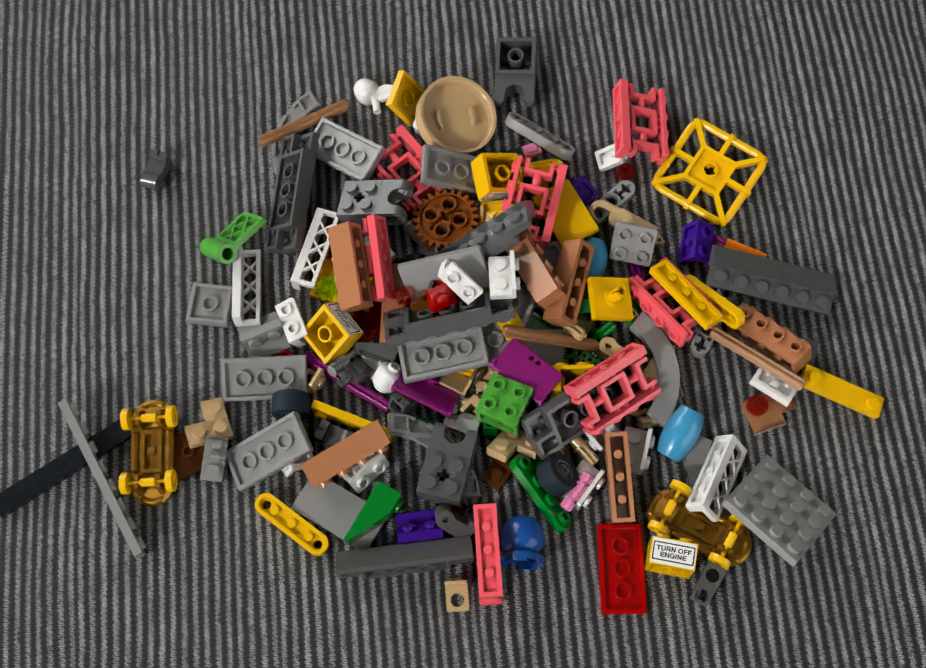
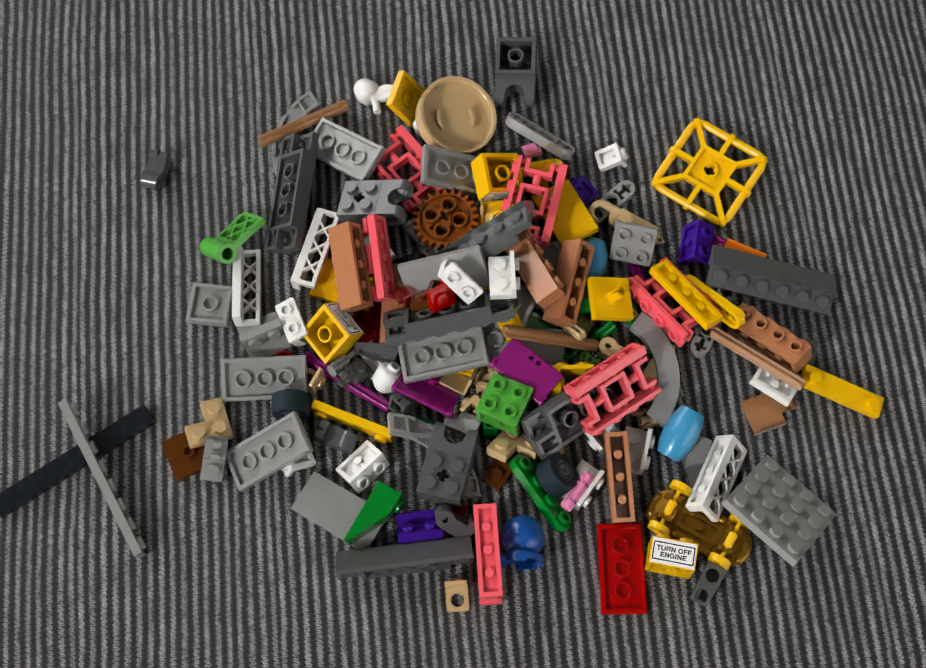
(152, 452): pearl gold piece -> none
(292, 524): yellow plate -> none
(326, 294): clear neon green gear -> none
(346, 453): nougat brick -> none
(584, 450): tan axle -> none
(625, 167): clear red plate -> none
(626, 127): coral fence -> none
(757, 405): clear red plate -> none

